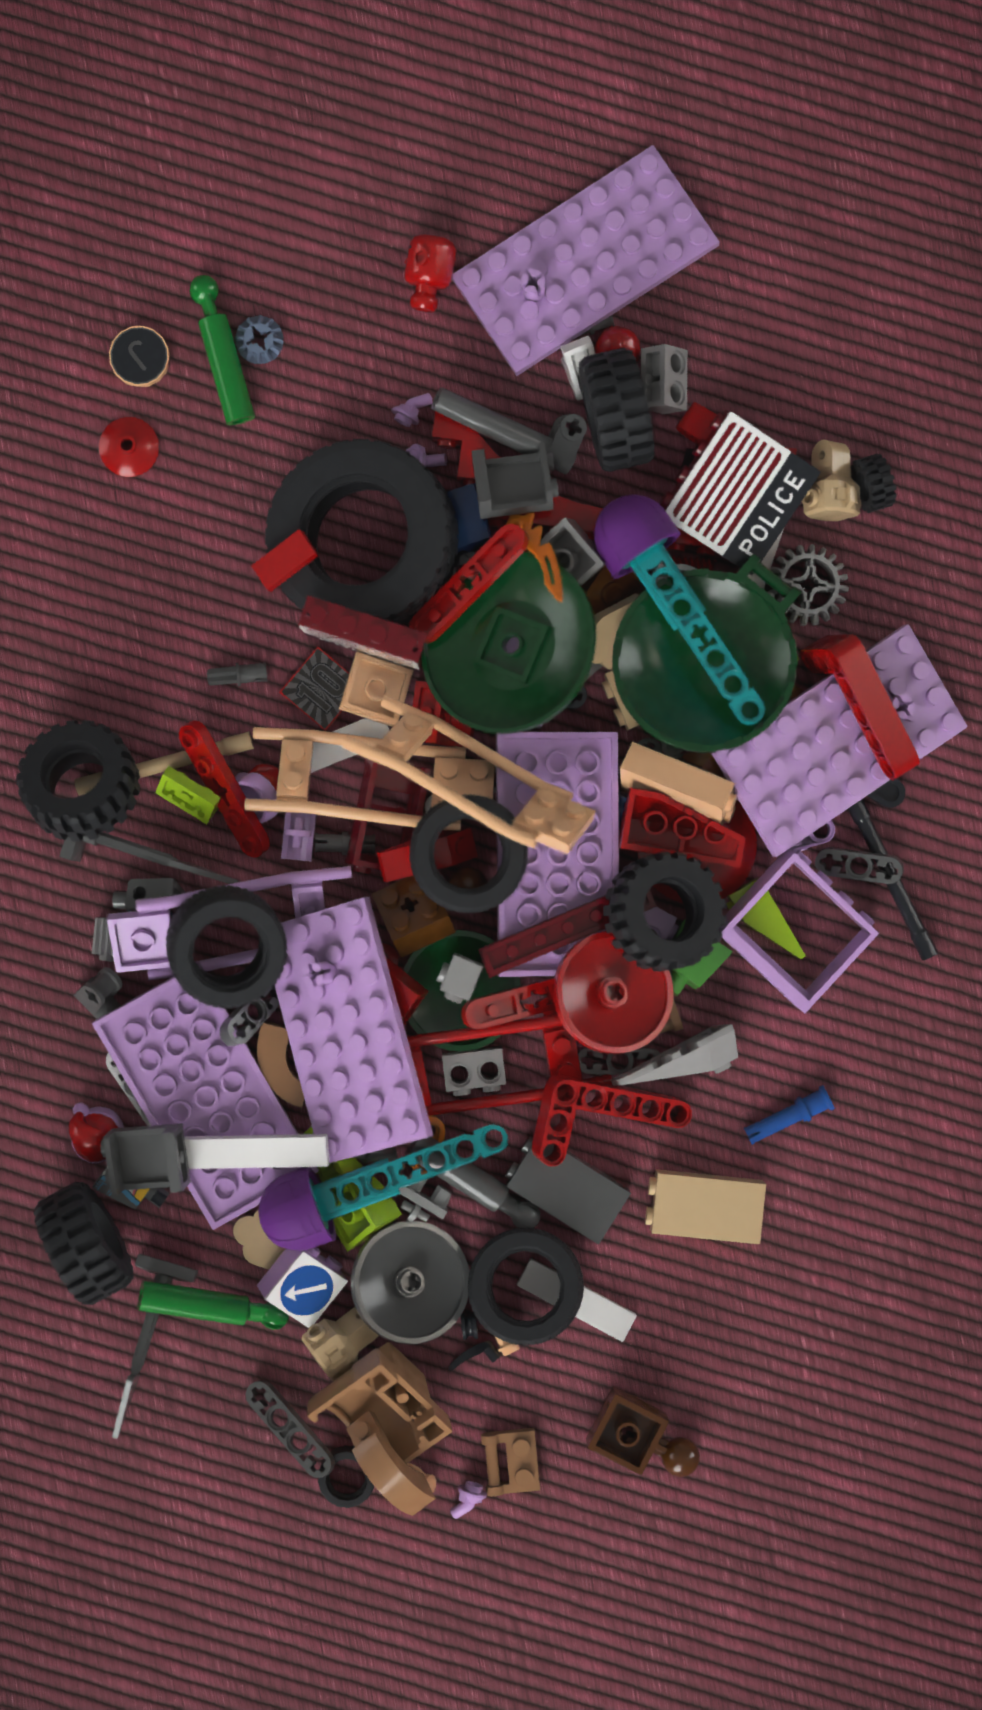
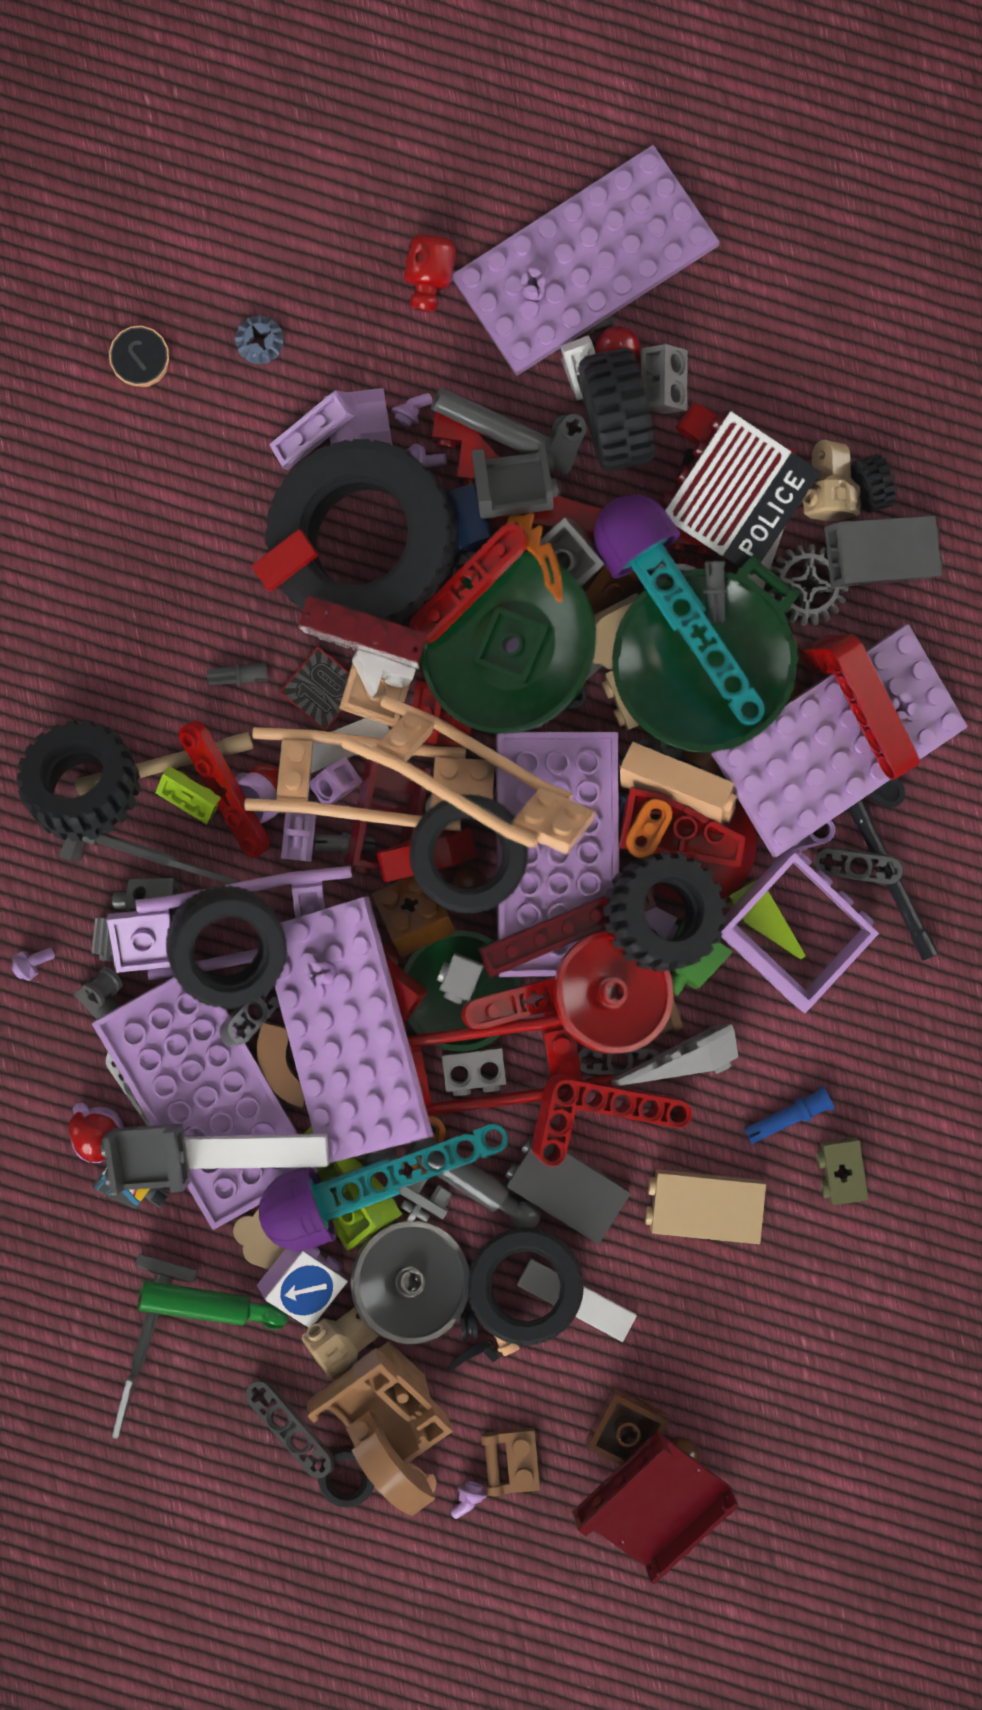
(25, 965): none -> lavender plate
(83, 1243): black tyre -> none
(137, 459): red dish -> none
(222, 353): green piece -> none
(311, 430): none -> lavender tile
(335, 782): none -> lavender brick
(369, 420): none -> lavender slope
(374, 667): none -> white slope
(650, 828): none -> orange plate
(657, 1505): none -> dark red panel
(715, 591): none -> dark grey axle
(853, 1184): none -> olive brick
(883, 551): none -> dark grey brick

